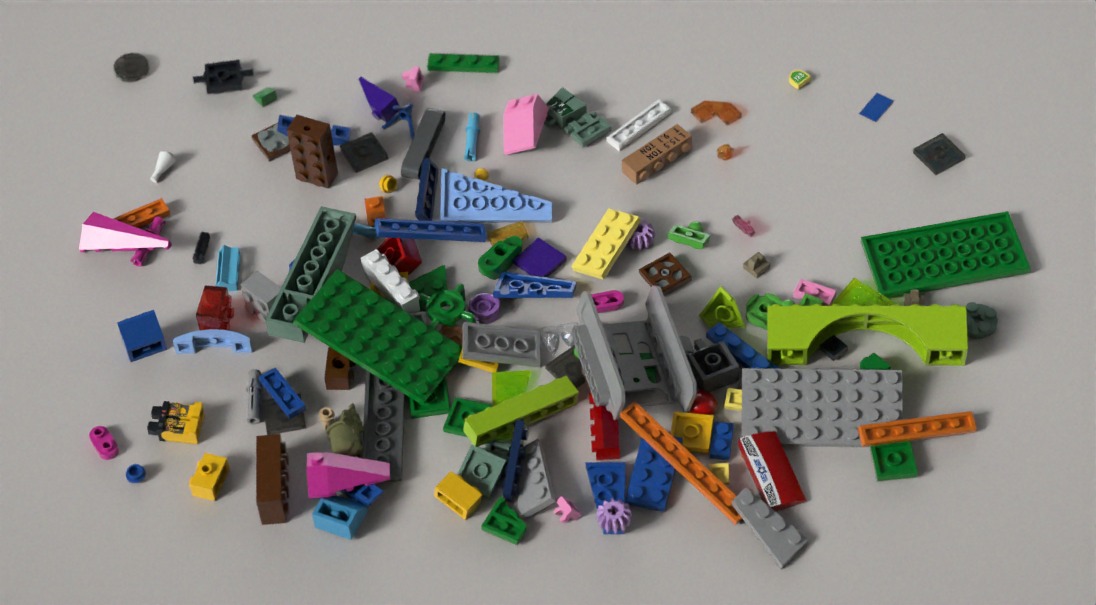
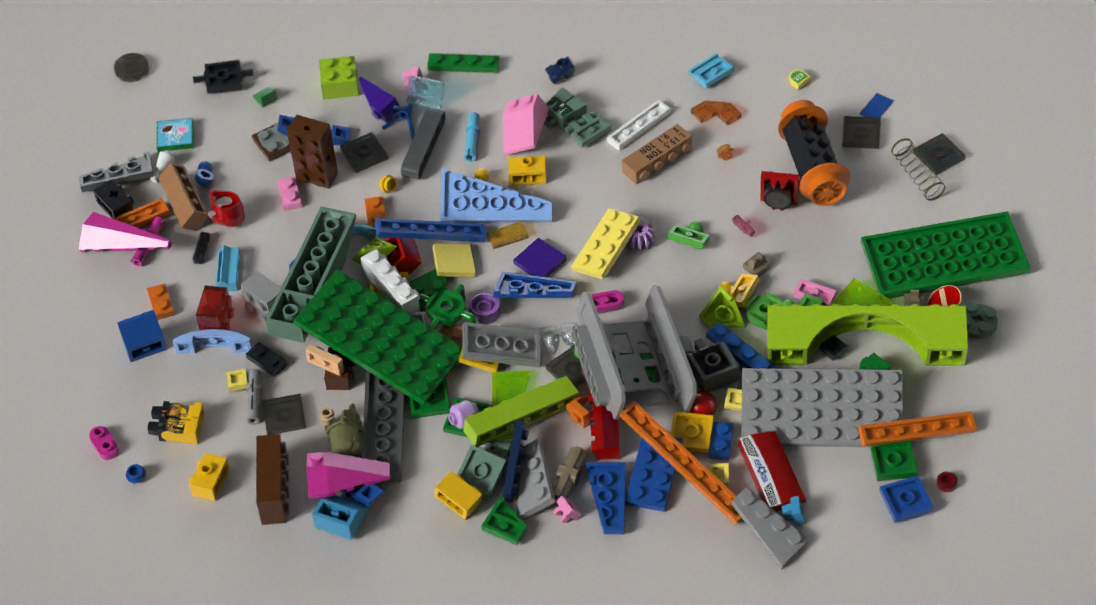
(113, 199): none -> black brick
(129, 171): none -> dark grey wing
(160, 301): none -> orange plate
(175, 134): none -> tile
(183, 196): none -> medium nougat brick
(203, 175): none -> blue plate
(226, 214): none -> red helmet
(237, 380): none -> light yellow plate
(266, 359): none -> black plate
(282, 393): blue plate -> none
(289, 193): none -> bright pink plate
(325, 360): none -> light nougat plate
(338, 77): none -> lime brick
(376, 243): none -> lime slope
(425, 92): none -> clear light blue plate
(426, 191): dark blue plate -> none
(453, 260): none -> light yellow tile
(460, 411): none -> lavender head
(500, 257): green piece -> none
(527, 170): none -> yellow brick
(561, 68): none -> dark blue plate
(569, 472): none -> dark tan piece
(578, 412): none -> orange plate
(614, 515): lavender gear -> none
(665, 273): reddish brown piece -> none
(711, 70): none -> medium azure plate
(742, 289): none -> yellow plate
(779, 189): none -> piece
(794, 511): none -> dark azure tile
(816, 163): none -> brick
(861, 132): none -> clear smoke tile
(906, 499): none -> blue plate
(928, 188): none -> olive piece
(946, 296): none -> red piece
(946, 482): none -> dark red tile

